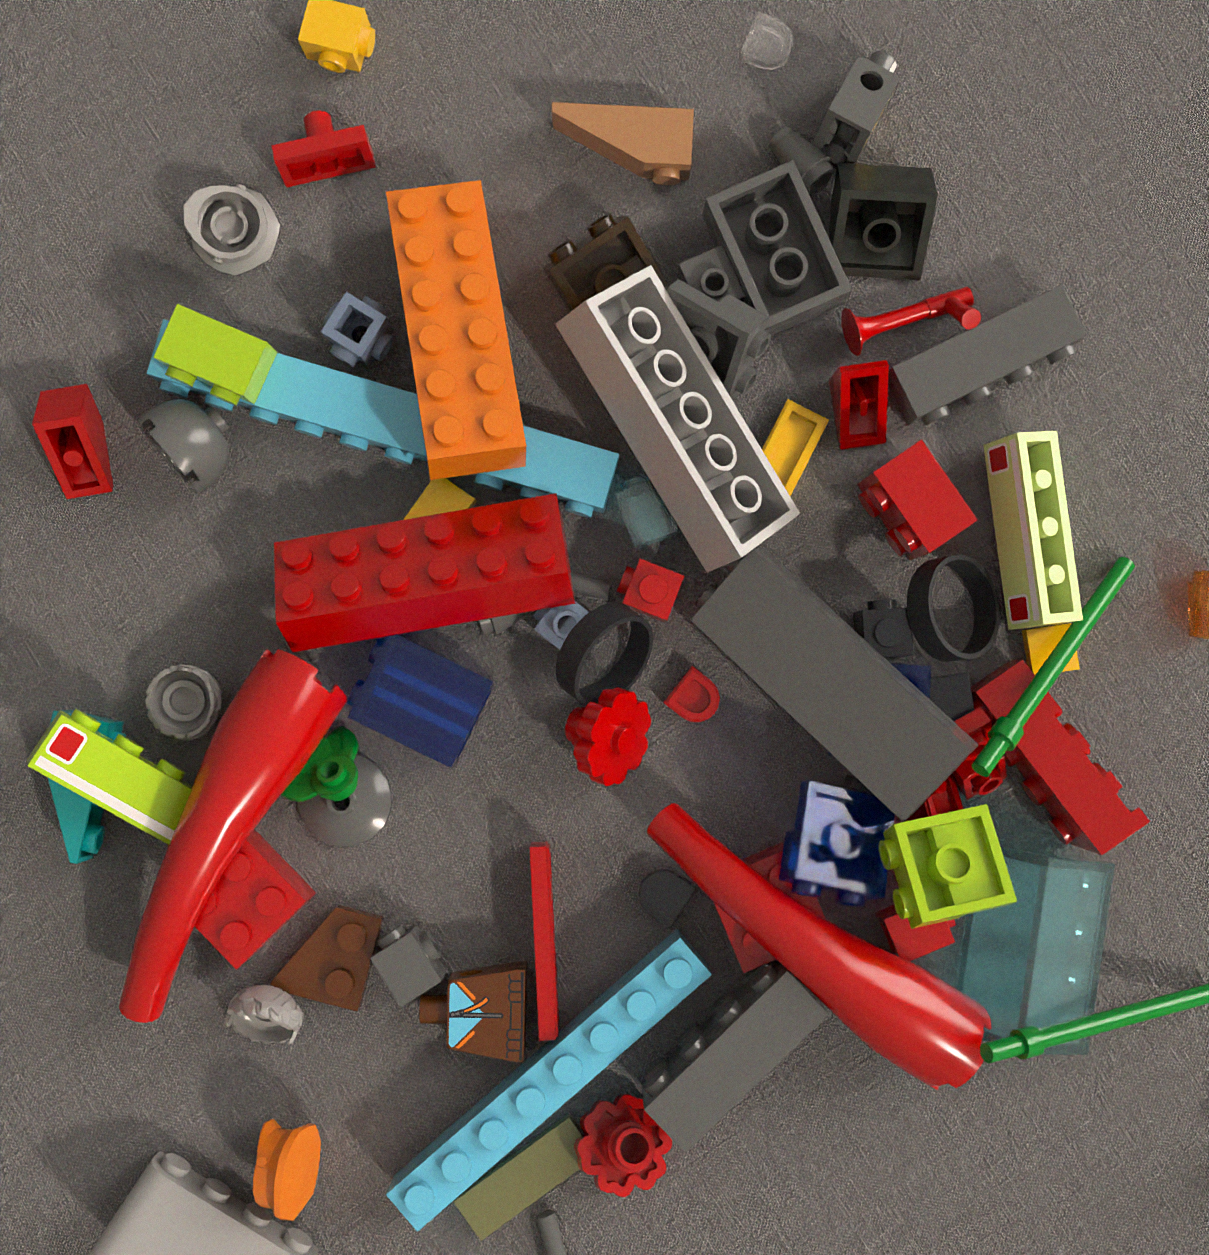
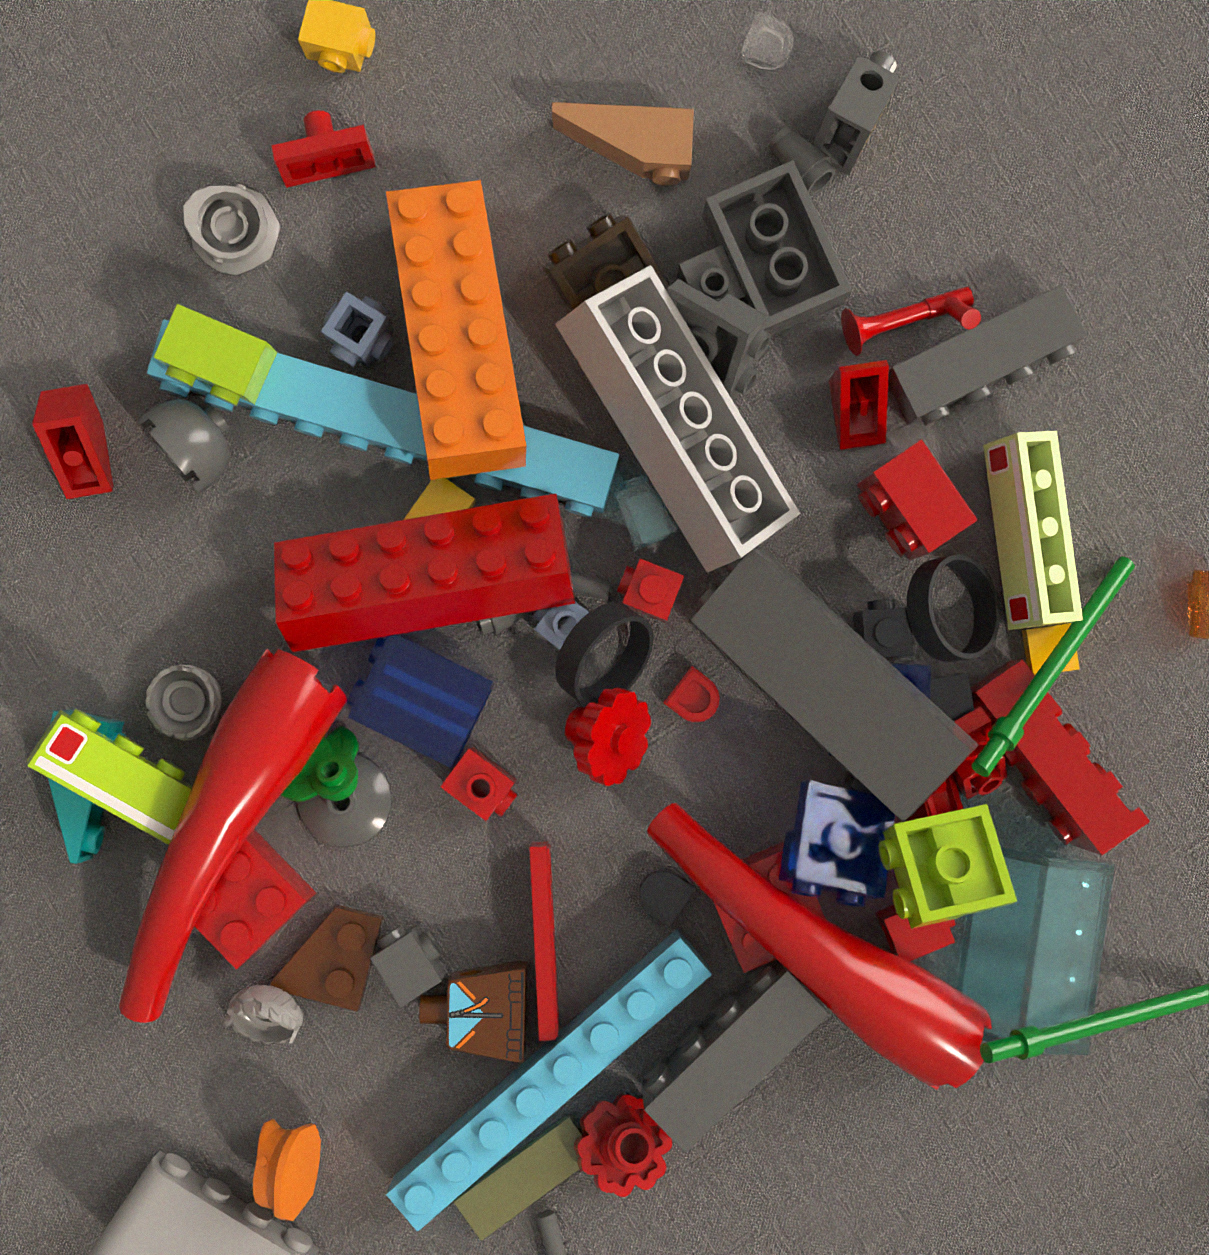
(480, 785): none -> red brick
(793, 442): yellow tile -> none
(882, 219): pearl dark grey slope -> none

